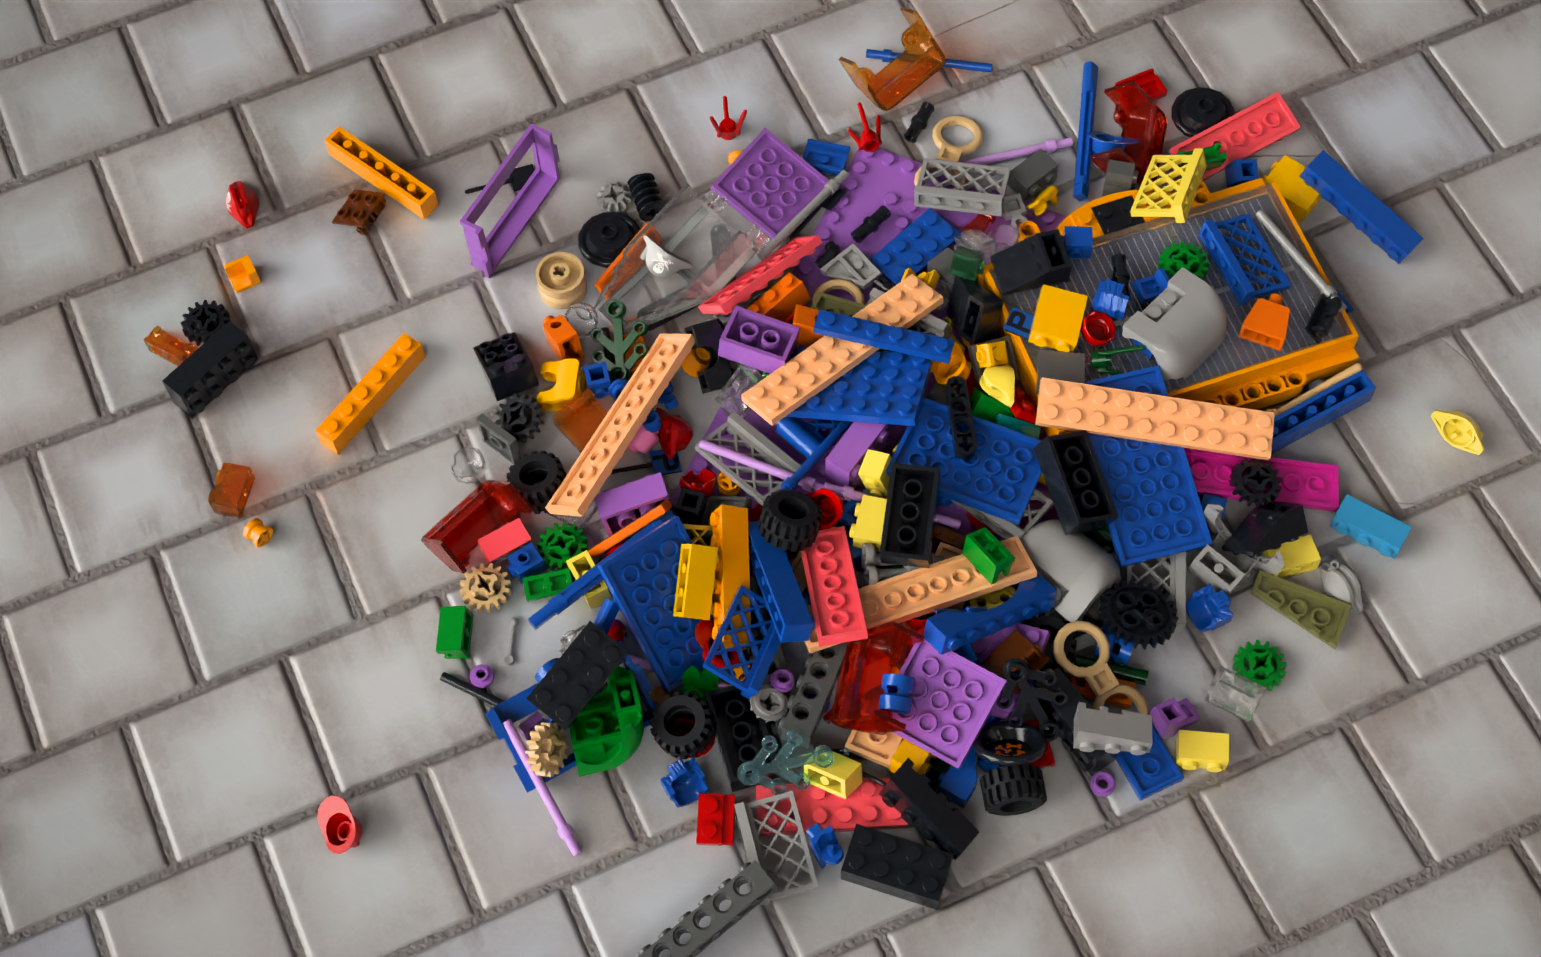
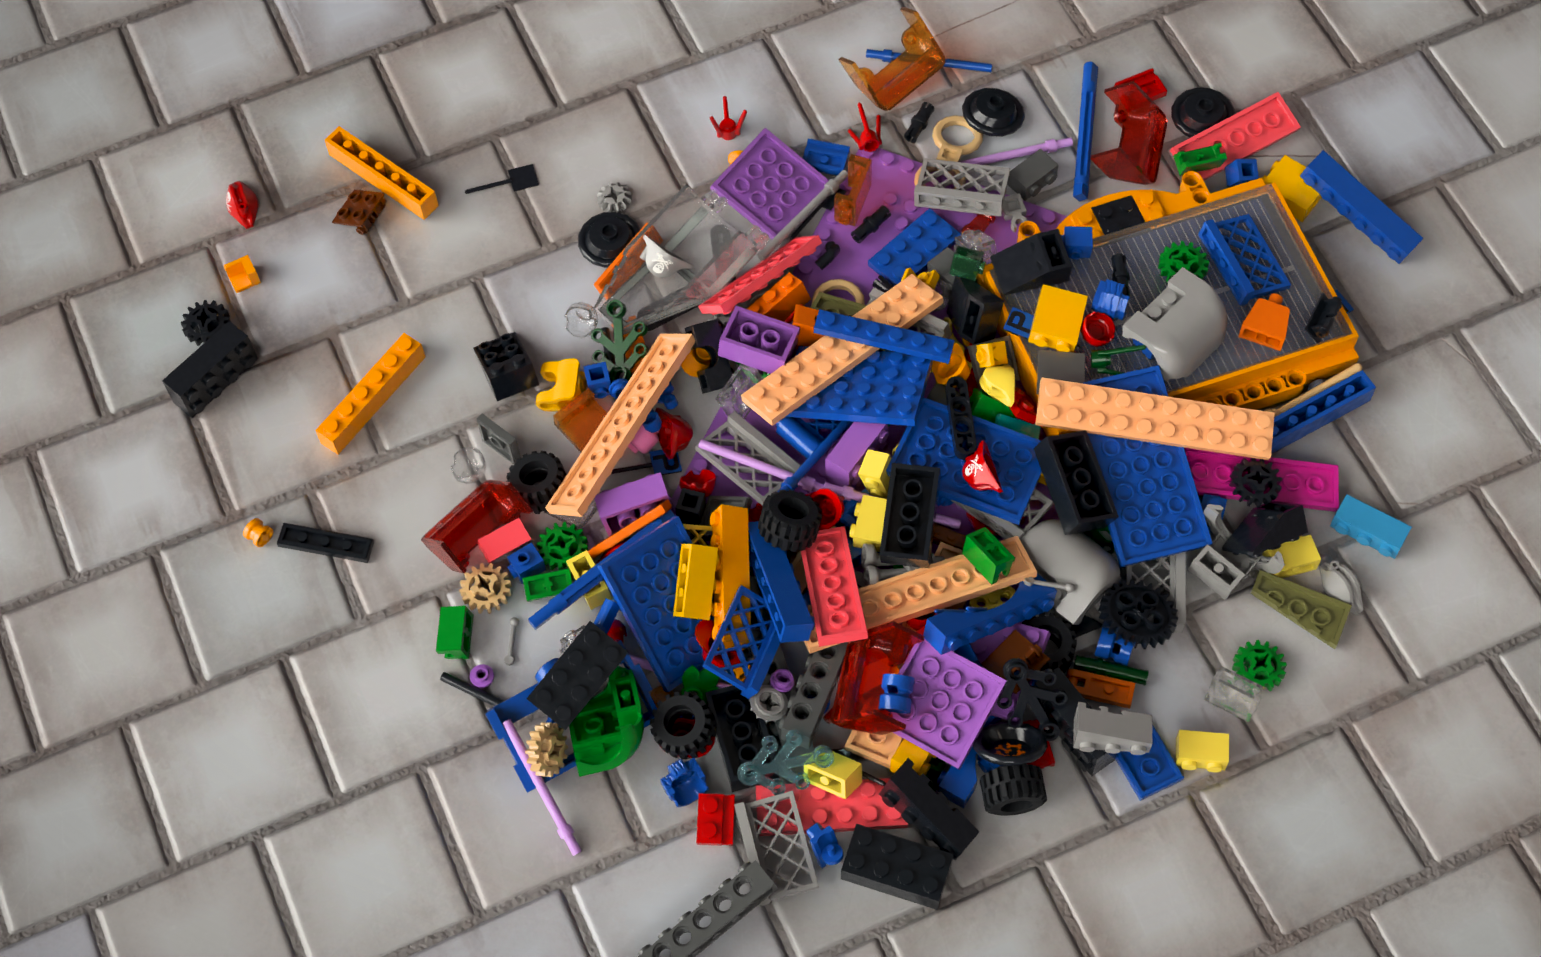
(168, 346): clear orange hinge -> none
(231, 489): clear orange brick -> none
(325, 542): none -> black tile
(338, 825): piece -> none
(489, 251): medium lavender piece -> none
(529, 725): medium lavender plate -> none
(530, 416): black gear -> none
(558, 332): orange torso -> none
(561, 280): tan wheel -> none
(646, 195): black piece -> none
(732, 490): light orange wheel -> none
(848, 207): none -> clear orange panel
(853, 267): light grey wing -> none
(980, 470): none -> red hat
(993, 112): none -> black piece
(1005, 237): clear hair -> none
(1030, 581): none -> light grey hinge
(1040, 202): yellow piece -> none
(1098, 675): tan bar -> none
(1102, 777): medium lavender plate -> none
(1103, 142): blue piece -> none
(1119, 177): dark grey brick -> none
(1152, 286): blue bracket -> none
(1173, 716): medium lavender brick -> none
(1186, 187): light yellow fence -> none
(1209, 609): blue hair -> none
(1328, 290): light grey bar -> none
(1459, 430): light yellow hat -> none

